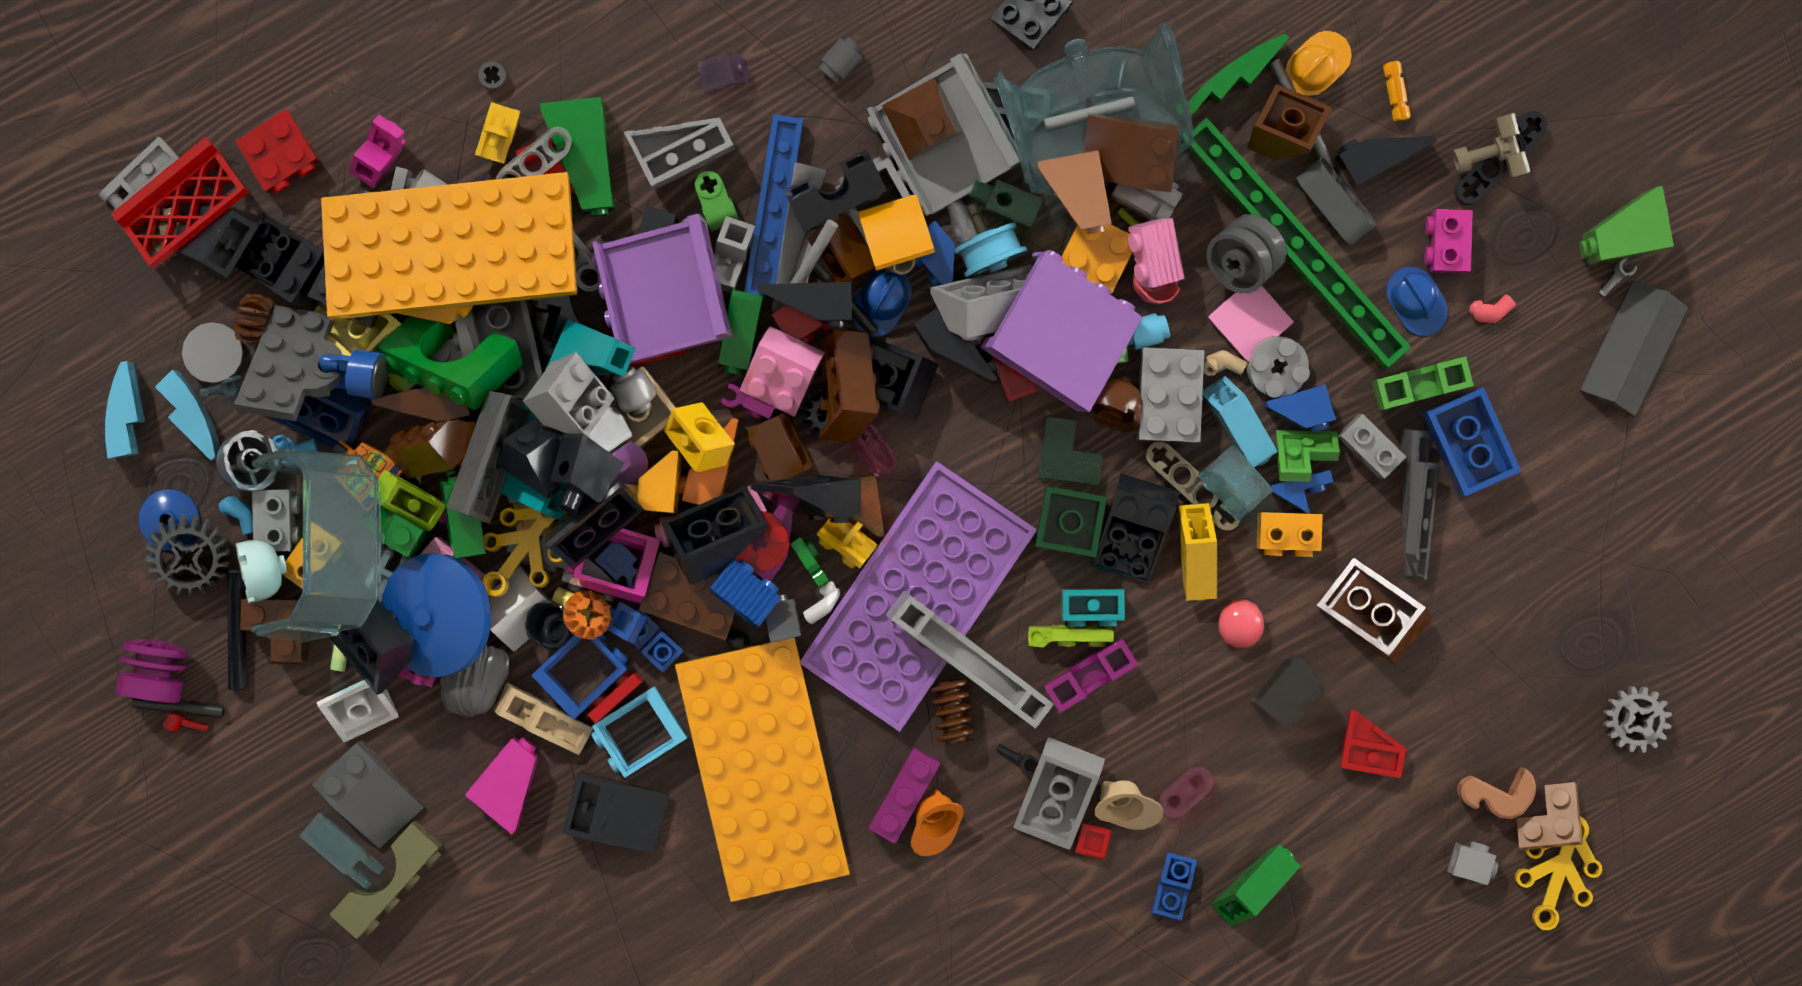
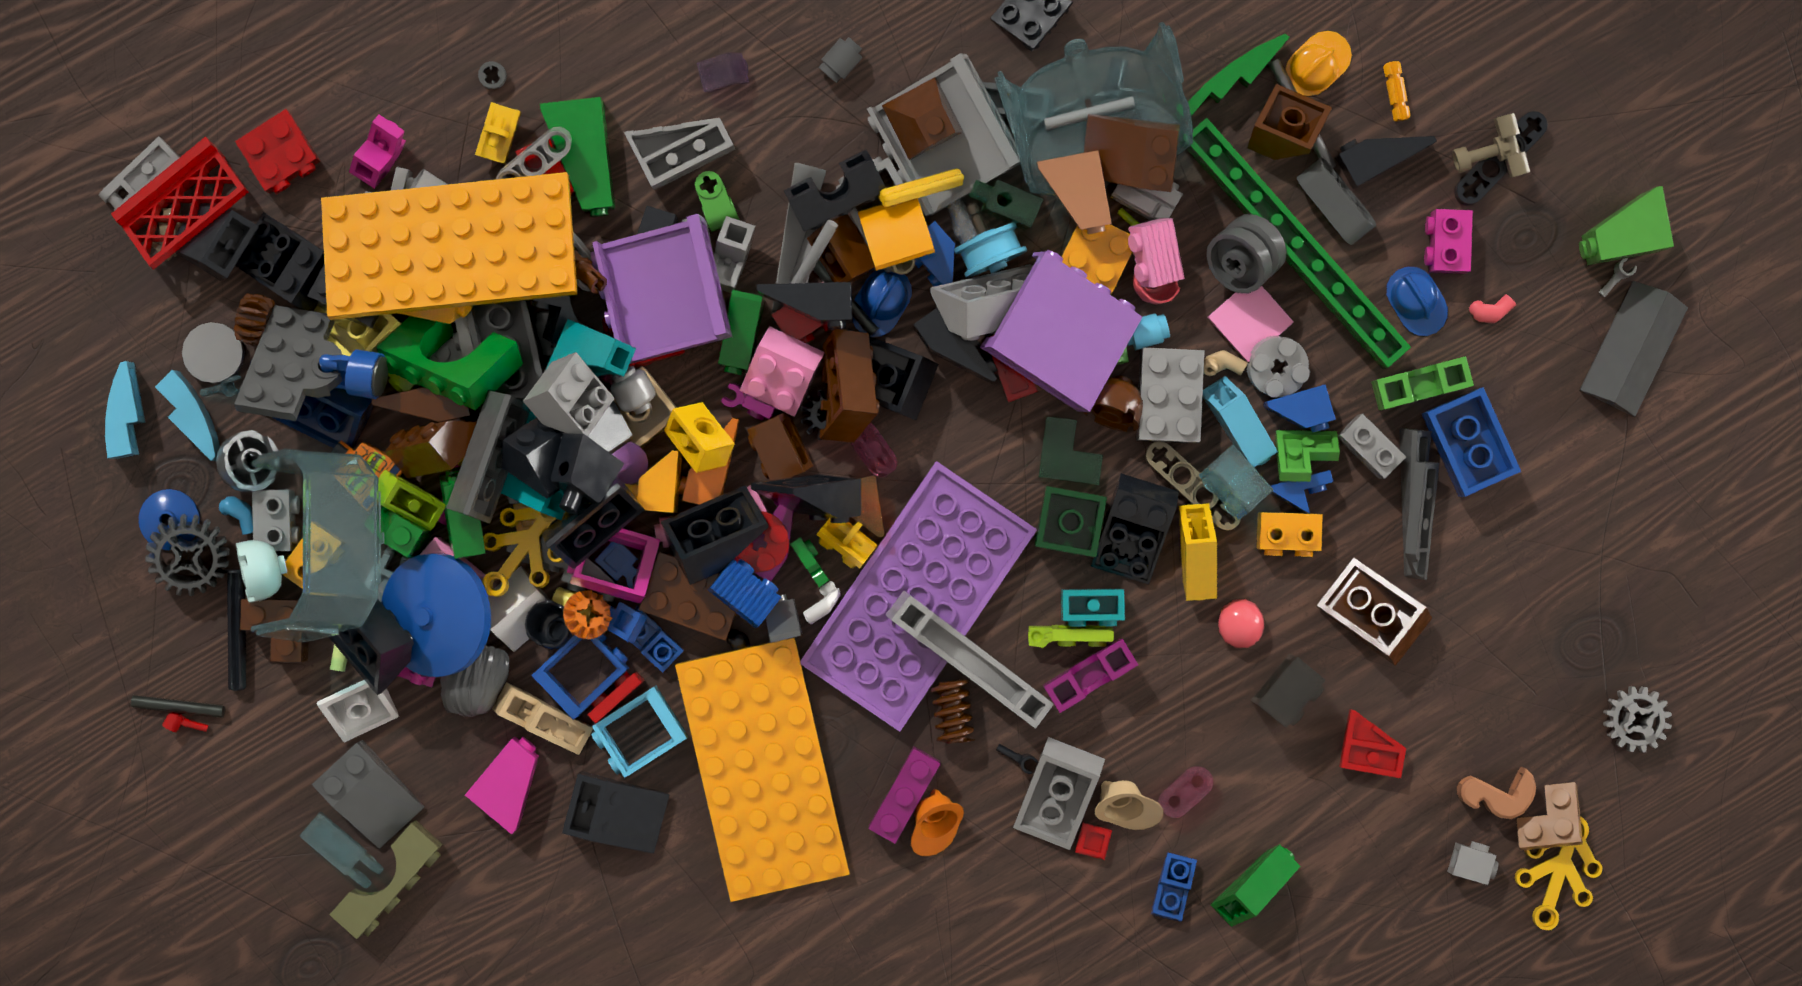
(151, 671): magenta wheel -> none
(283, 442): dark azure arm -> none
(588, 274): none -> reddish brown axle
(773, 203): blue plate -> none
(921, 187): none -> yellow axle

